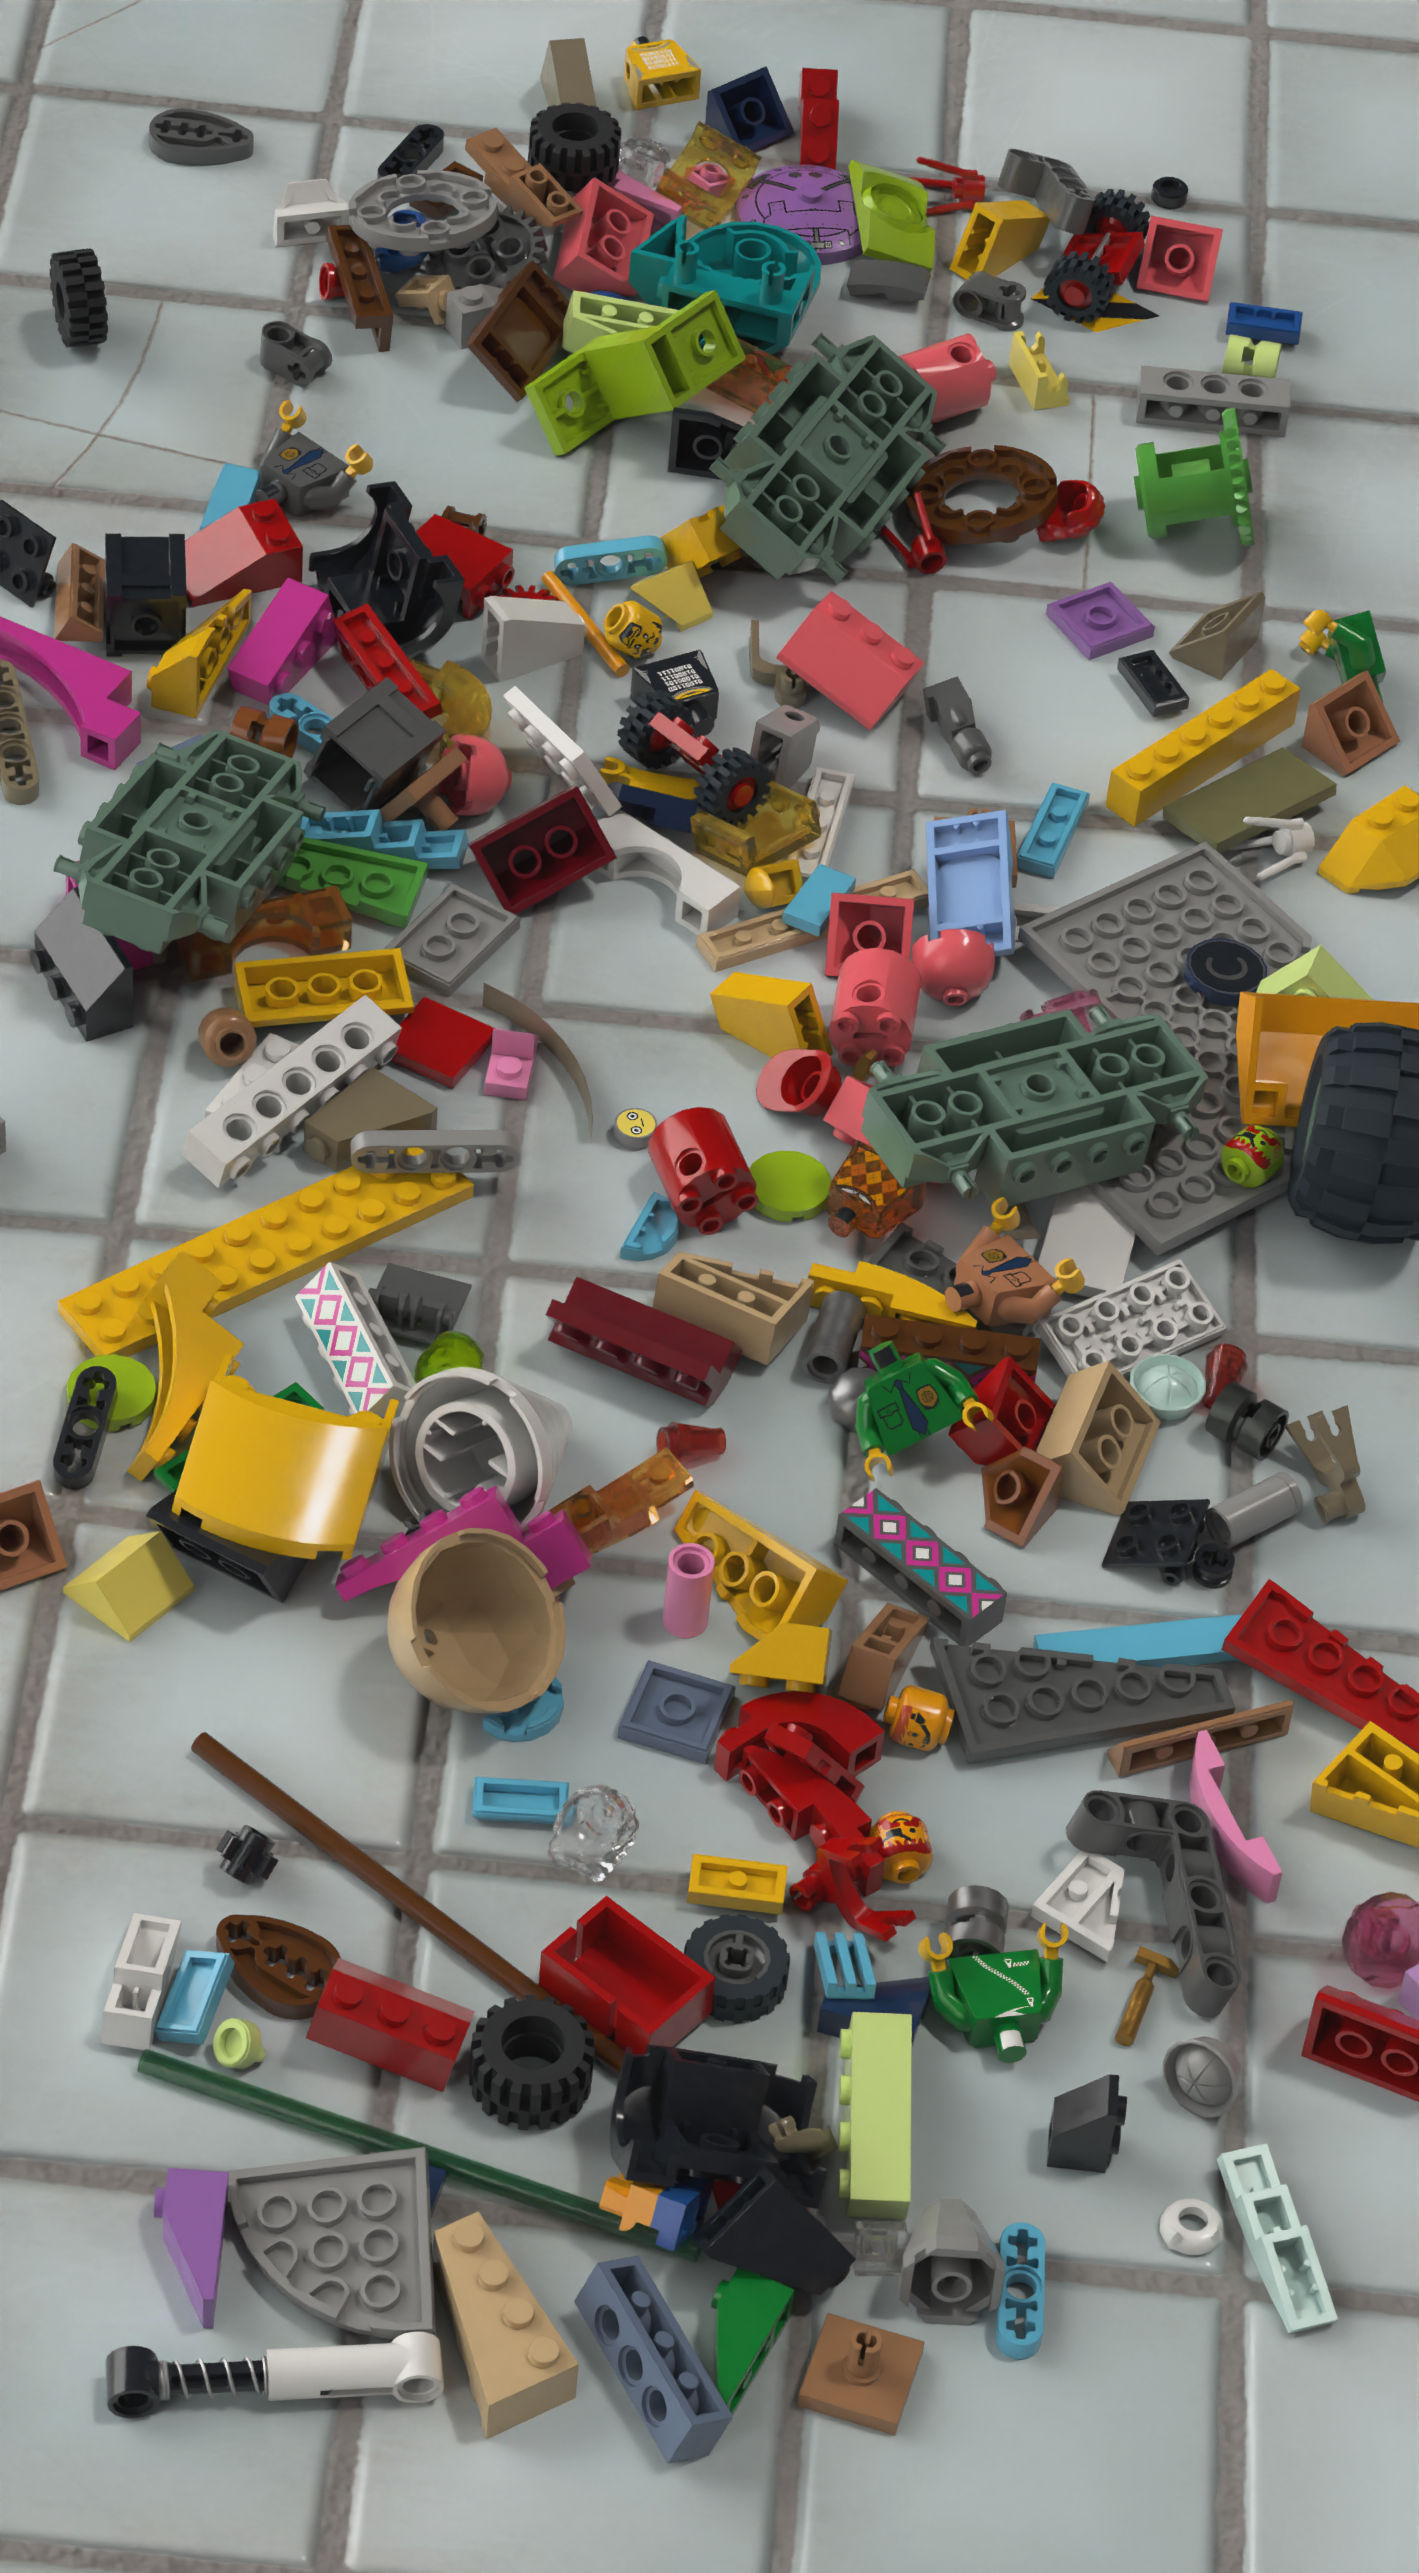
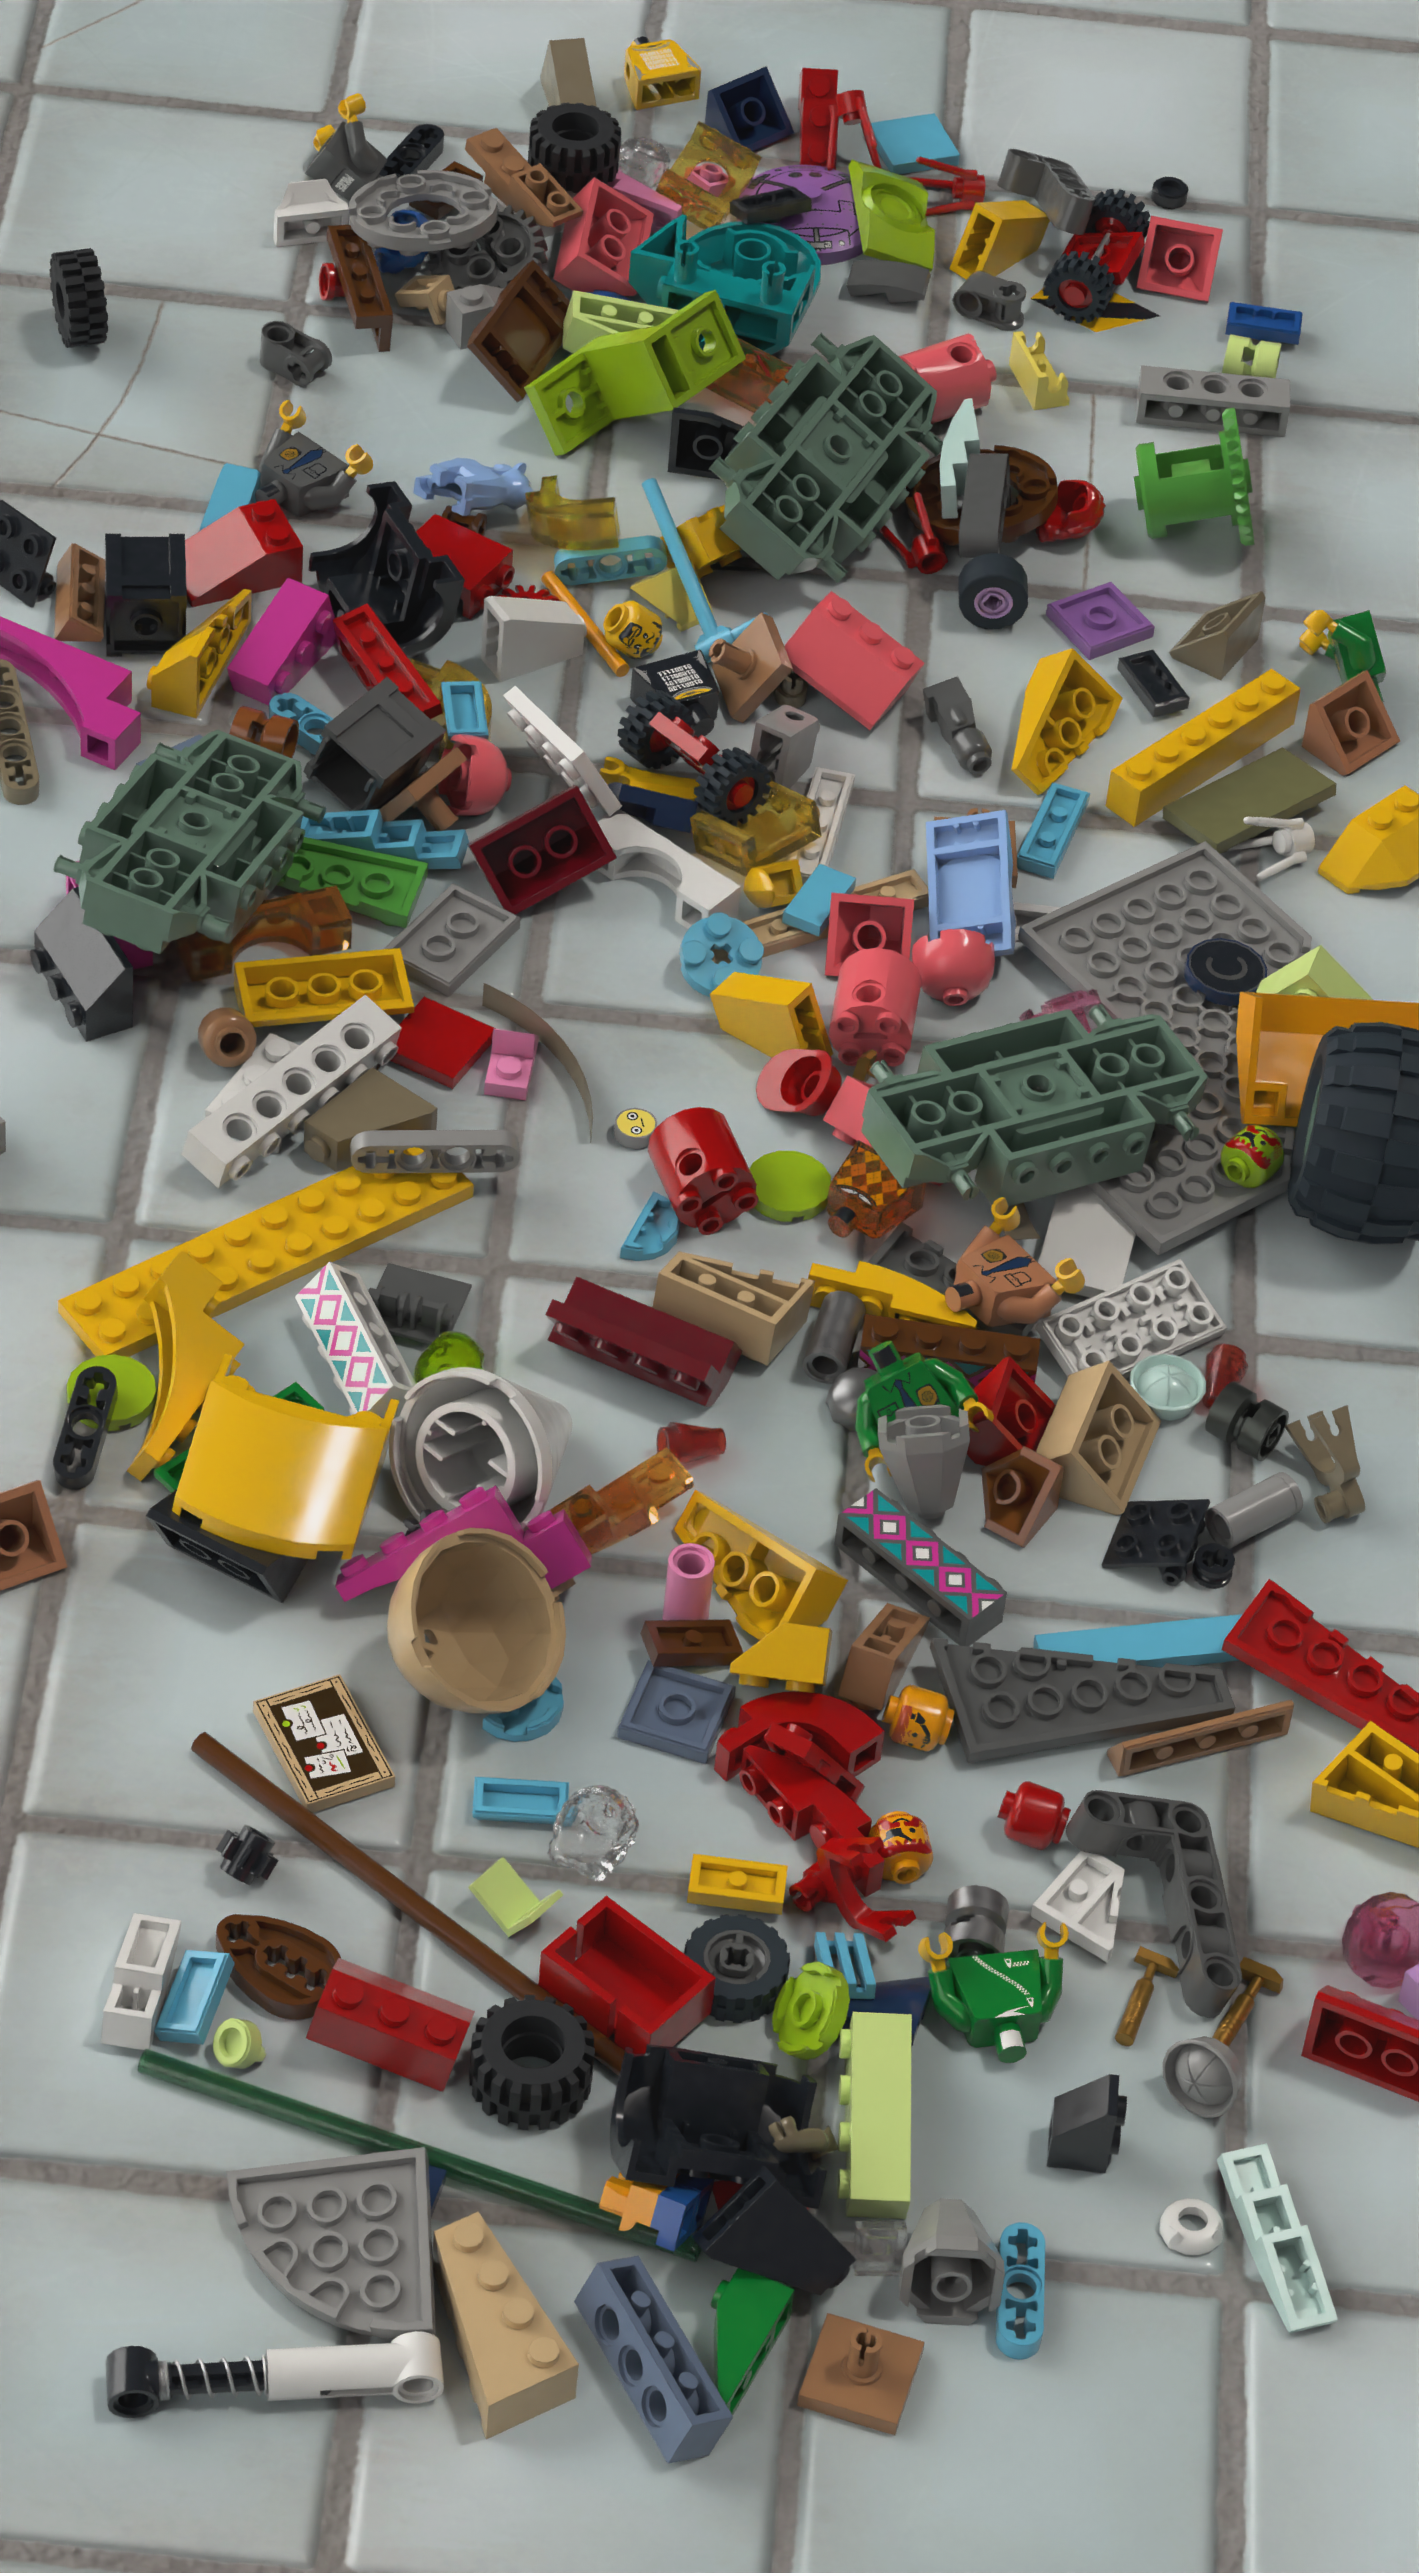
(132, 1584): light yellow slope -> none
(194, 2231): medium lavender slope -> none
(198, 138): dark grey piece -> none
(323, 1744): none -> tile
(344, 153): none -> dark grey torso
(464, 709): none -> medium azure tile
(475, 485): none -> light blue animal
(509, 1898): none -> yellowish green bracket
(571, 522): none -> clear yellow arch
(691, 1642): none -> reddish brown plate
(710, 630): none -> medium azure bar
(718, 933): none -> medium azure plate
(750, 666): none -> medium nougat tile
(770, 206): none -> black plate
(811, 2011): none -> lime tile
(853, 110): none -> red plant
(912, 137): none -> medium azure tile
(925, 1456): none -> light grey cone
(958, 443): none -> light aqua slope
(984, 504): none -> dark grey beam
(993, 591): none -> black wheel
(1034, 1815): none -> red head
(1060, 717): none -> yellow wedge
(1245, 1860): bright pink slope -> none
(1259, 1976): none -> pearl gold piece

